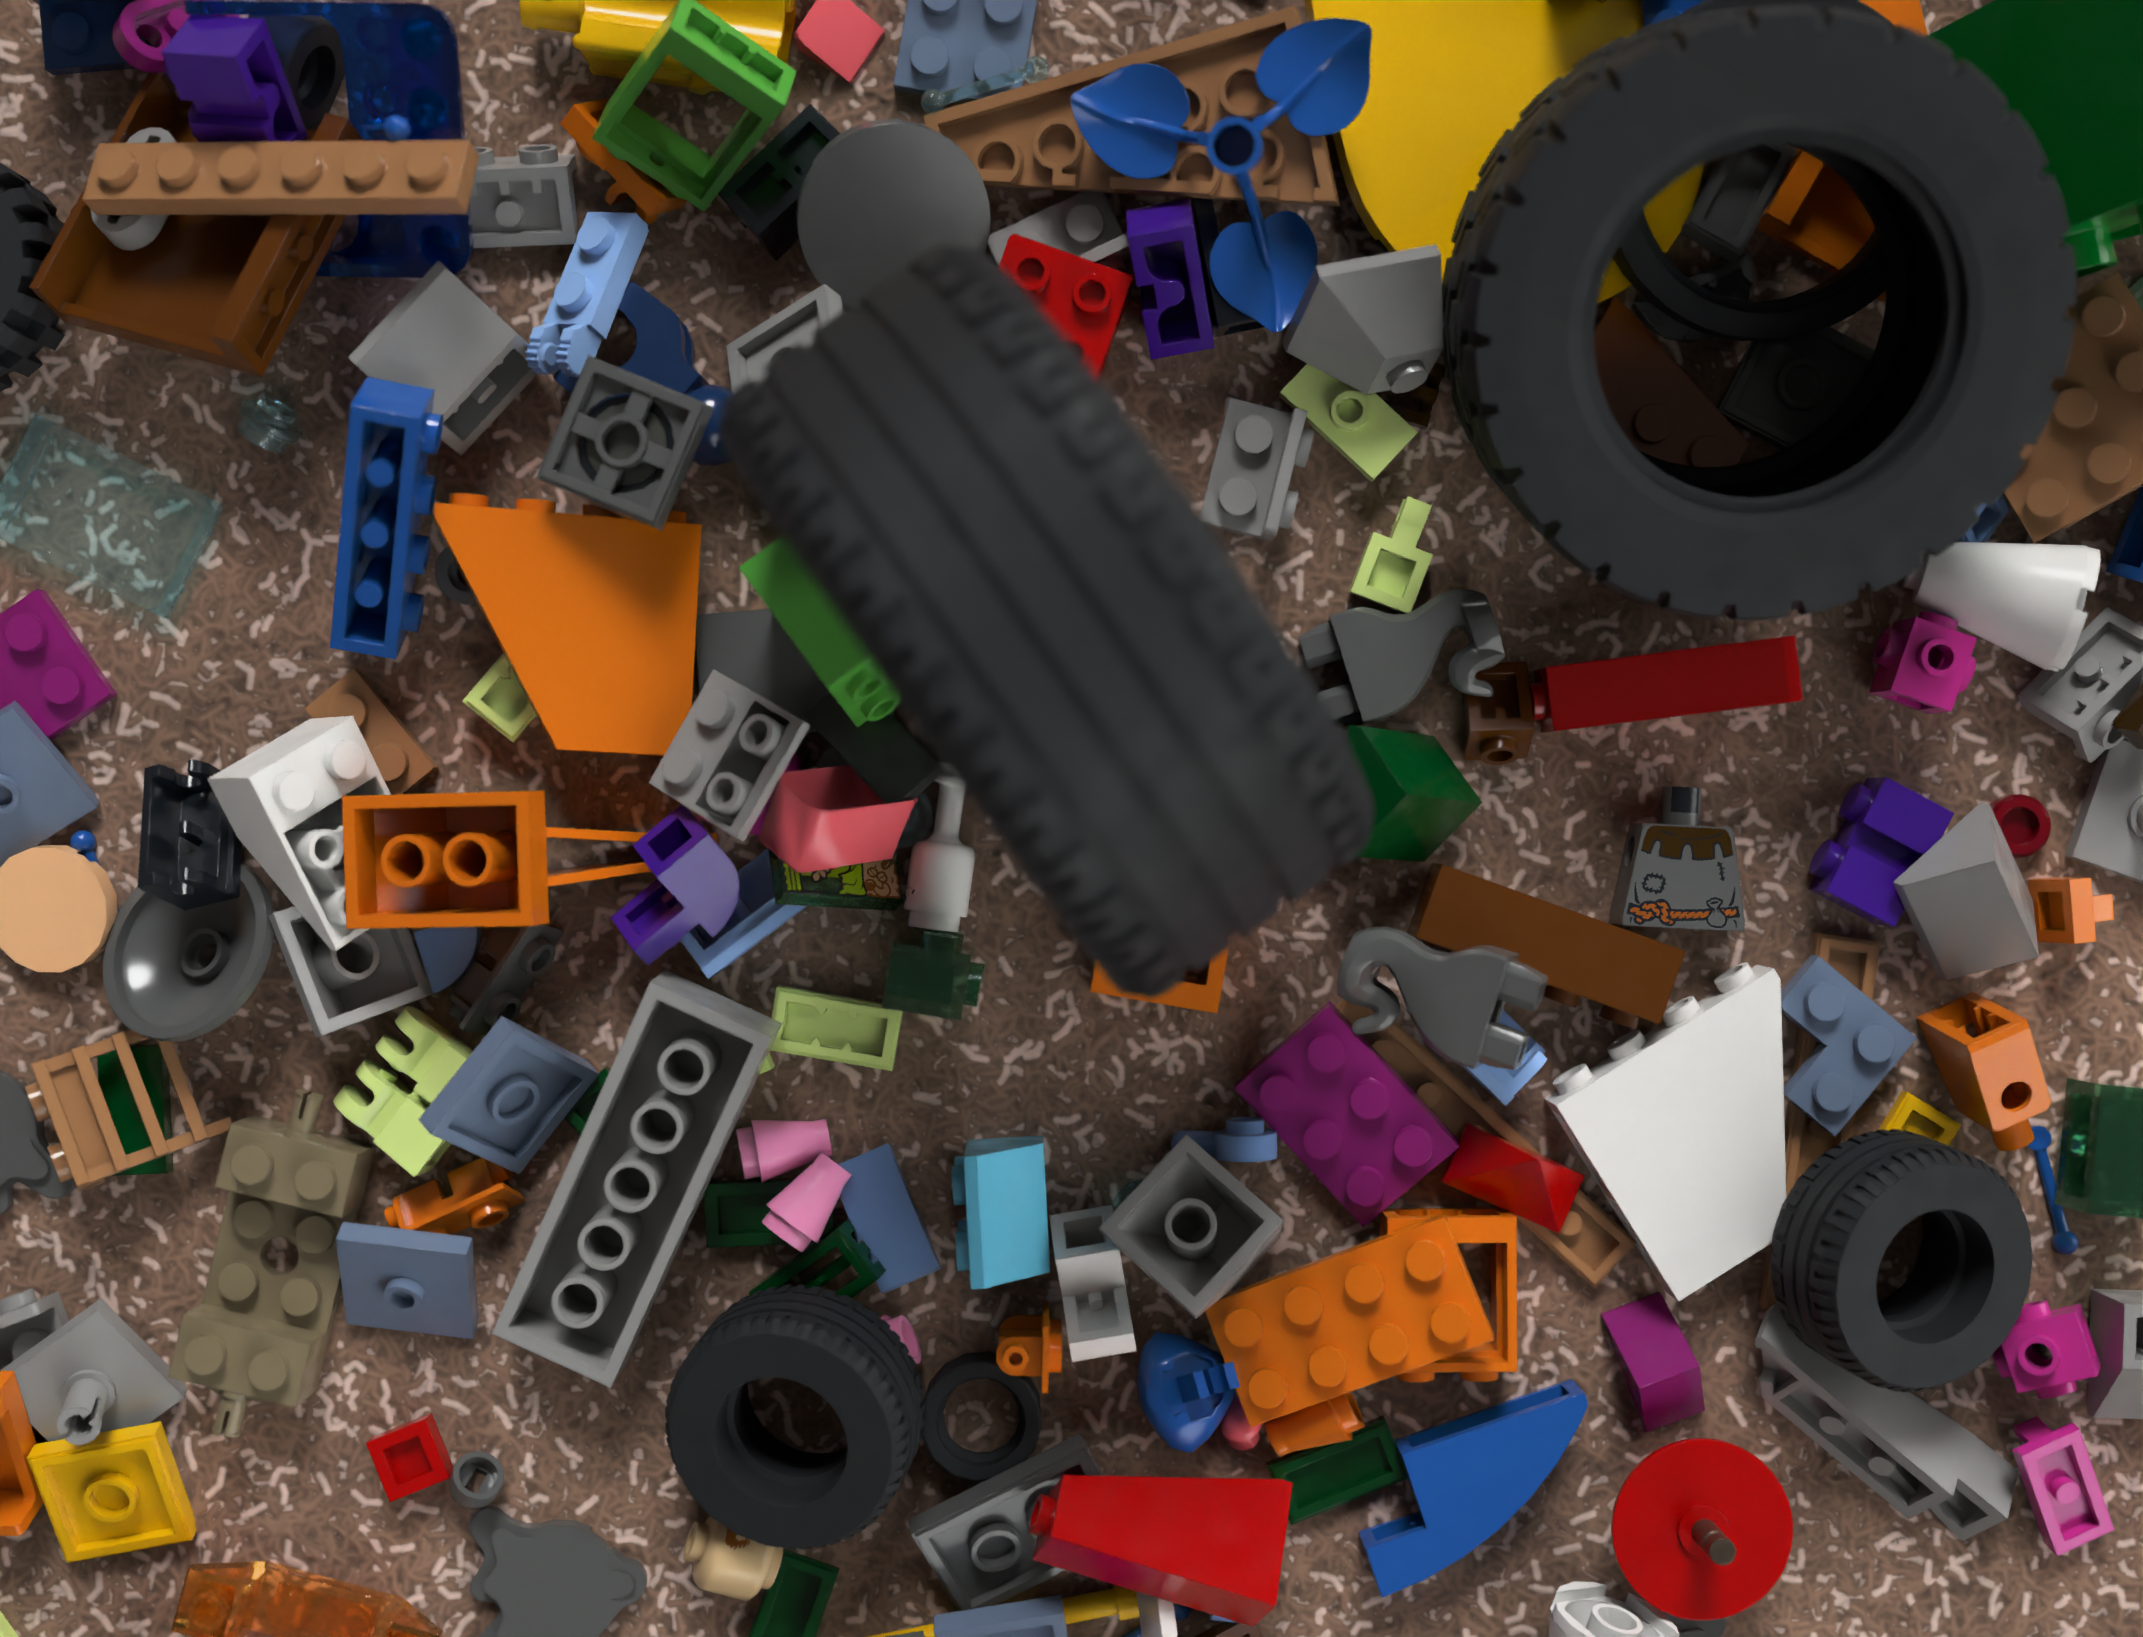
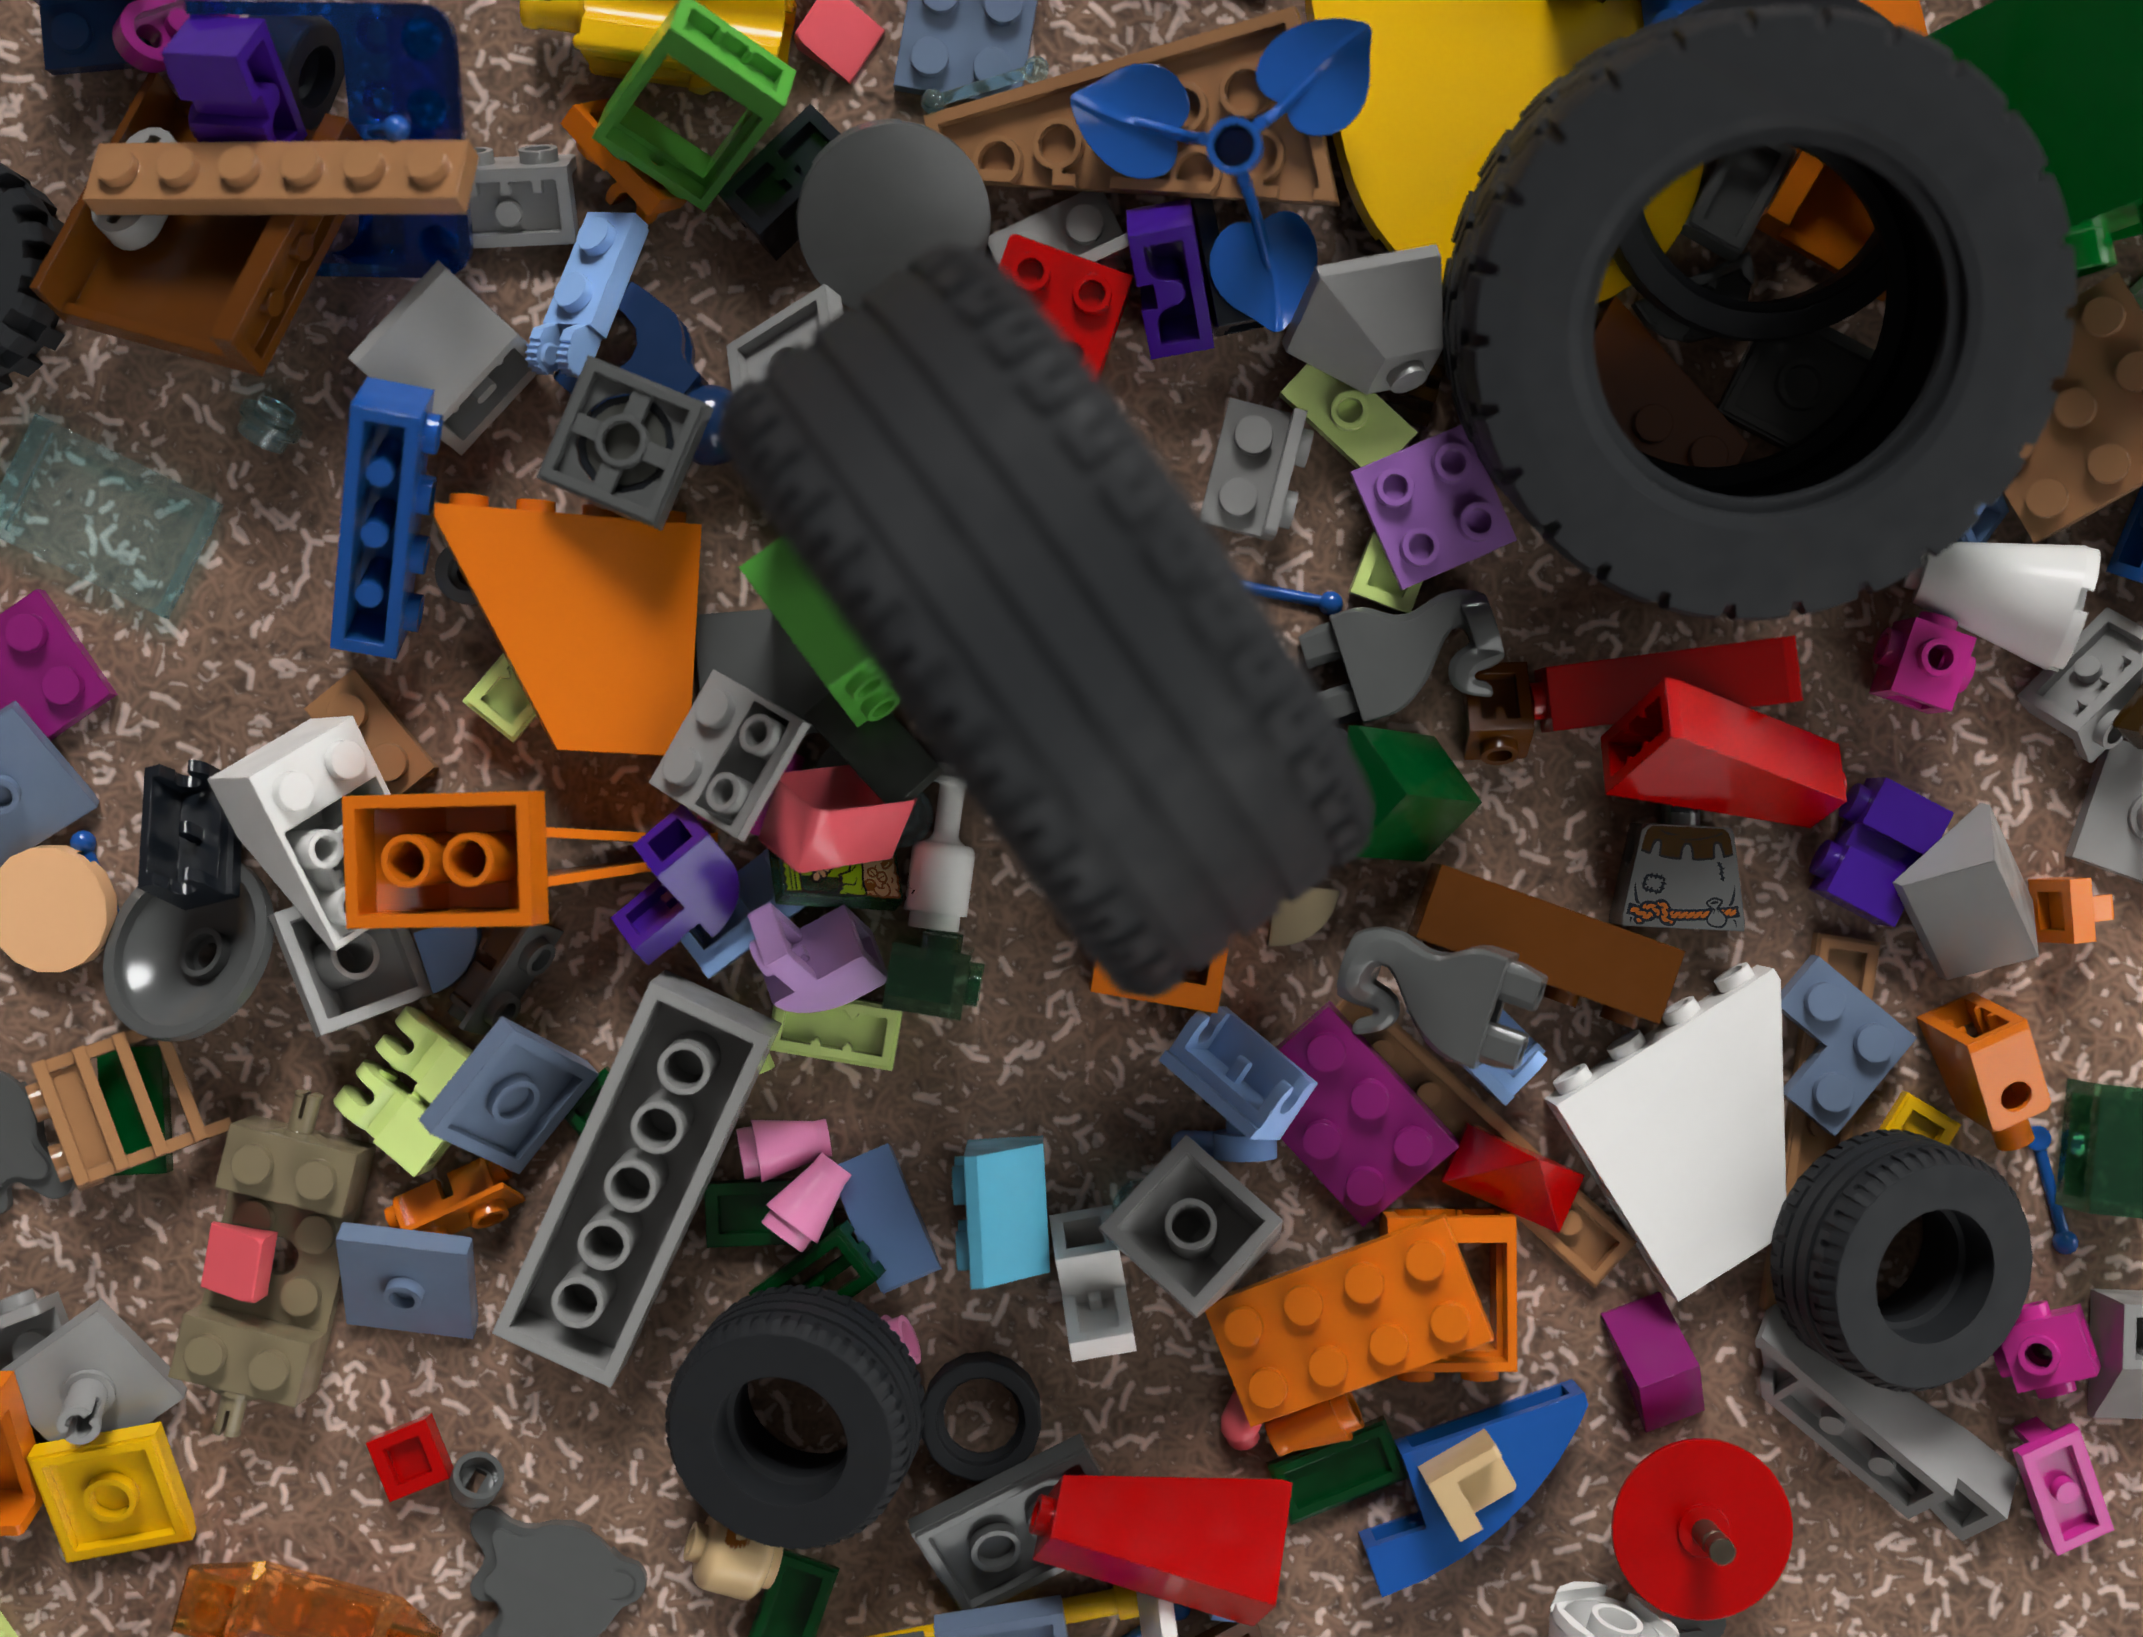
(239, 1261): none -> coral slope
(815, 964): none -> lavender brick
(1030, 1346): orange hinge -> none
(1183, 1389): blue piece -> none
(1239, 1073): none -> light blue hinge
(1302, 917): none -> dark tan tile
(1328, 602): none -> blue hinge
(1432, 507): none -> medium lavender hinge
(1467, 1481): none -> tan panel
(1721, 758): none -> red slope
(2023, 823): dark red tile -> none

